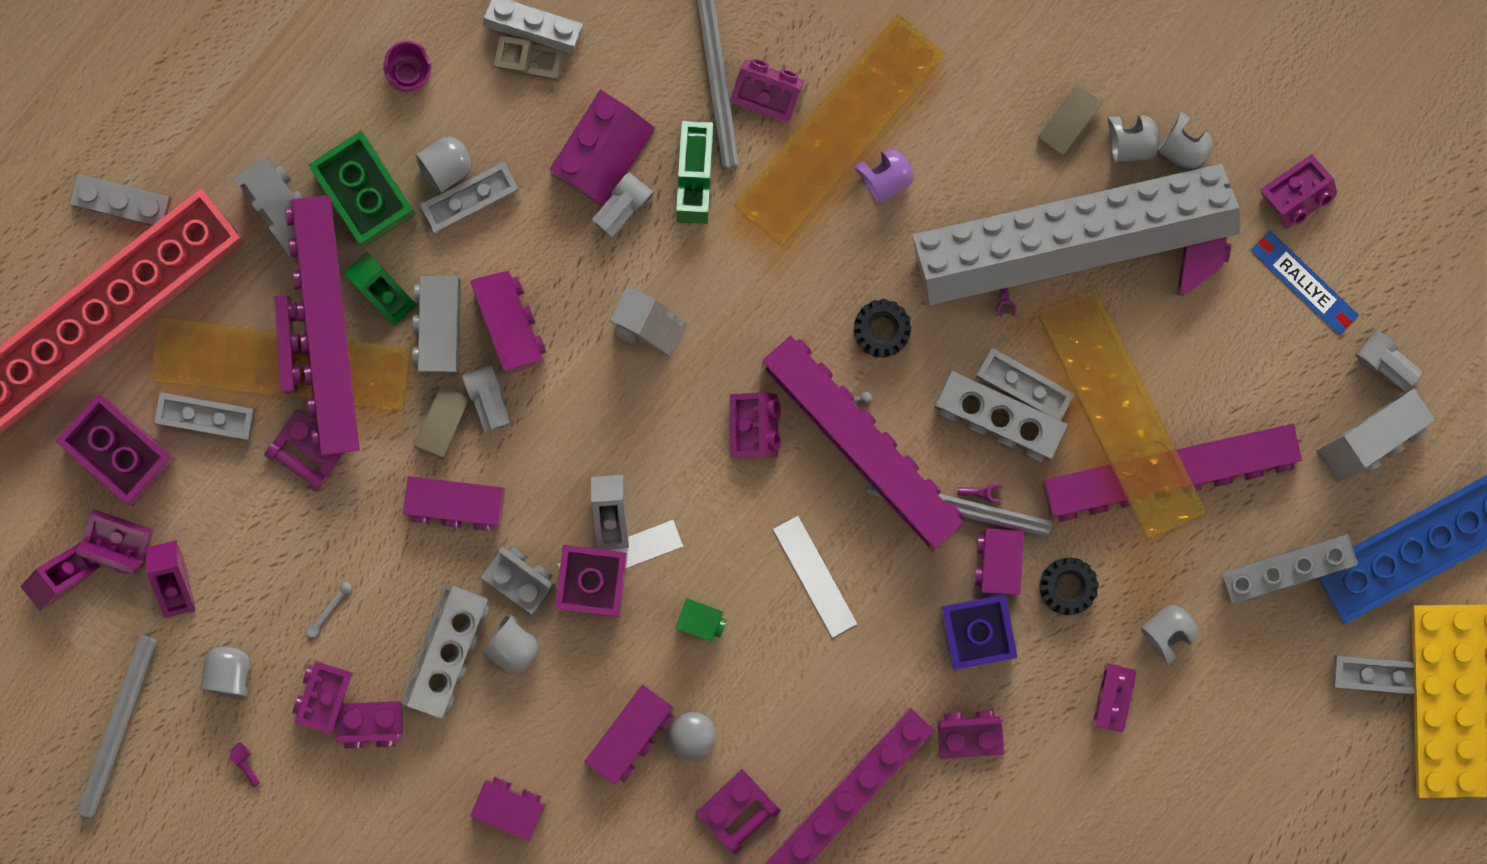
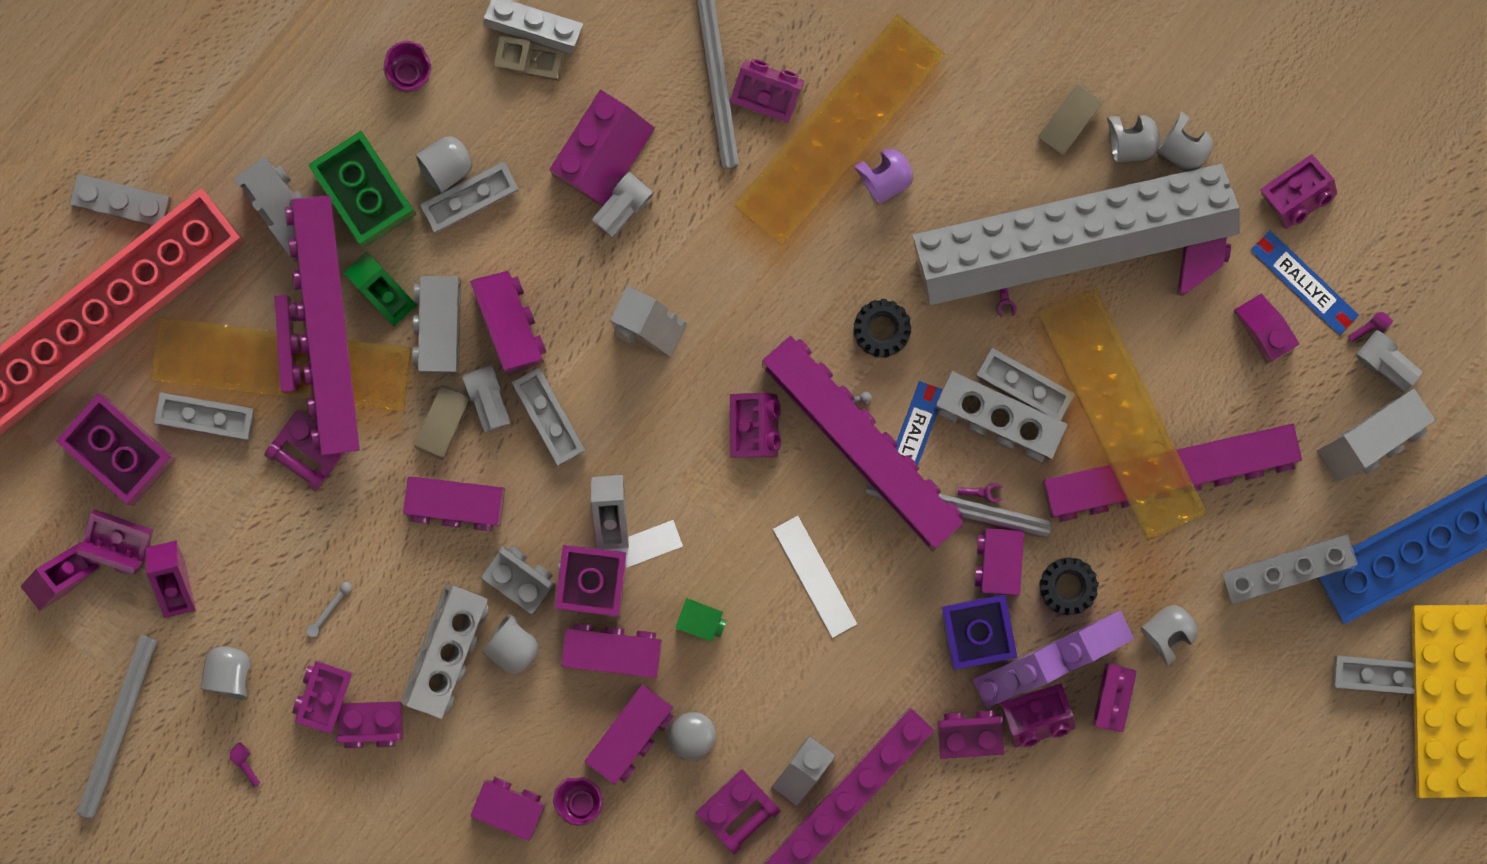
(548, 416): none -> light grey plate
(578, 801): none -> magenta hair
(611, 651): none -> magenta brick
(694, 172): green slope -> none
(803, 770): none -> light grey slope
(918, 421): none -> sticker
(1038, 716): none -> magenta bracket
(1054, 659): none -> medium lavender arch
(1266, 328): none -> magenta slope
(1380, 321): none -> magenta hand

